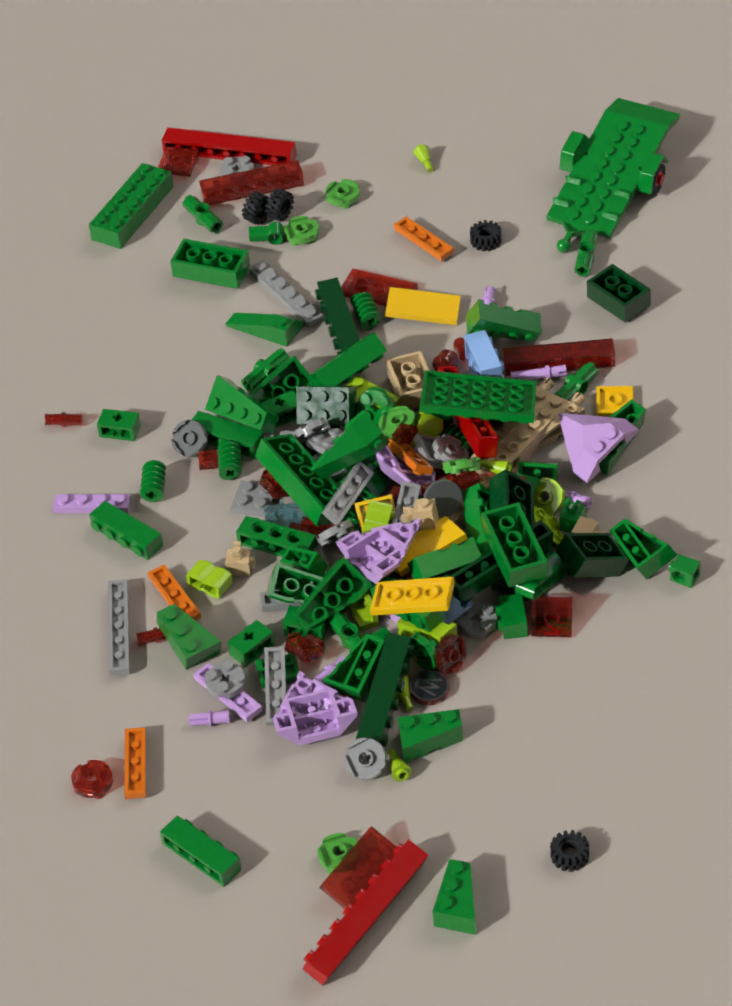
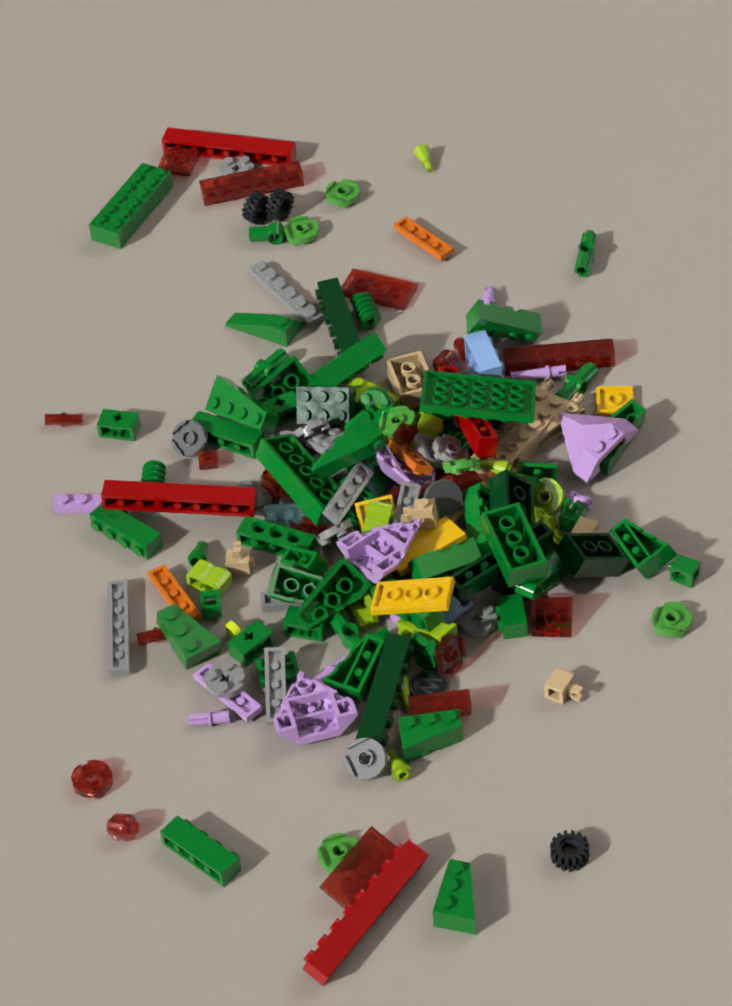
(122, 827): none -> clear red head
(135, 763): orange plate -> none
(179, 498): none -> red brick
(198, 553): none -> green cone
(202, 213): green piece -> none
(210, 263): green brick -> none
(211, 609): none -> green brick
(229, 459): green piece -> none
(232, 628): none -> neon yellow tile
(305, 647): clear red plate -> none
(422, 306): yellow tile -> none
(441, 702): none -> clear red brick
(478, 239): black tyre -> none
(561, 685): none -> tan brick
(610, 168): green piece -> none
(618, 293): dark green brick -> none
(675, 628): none -> bright green plate

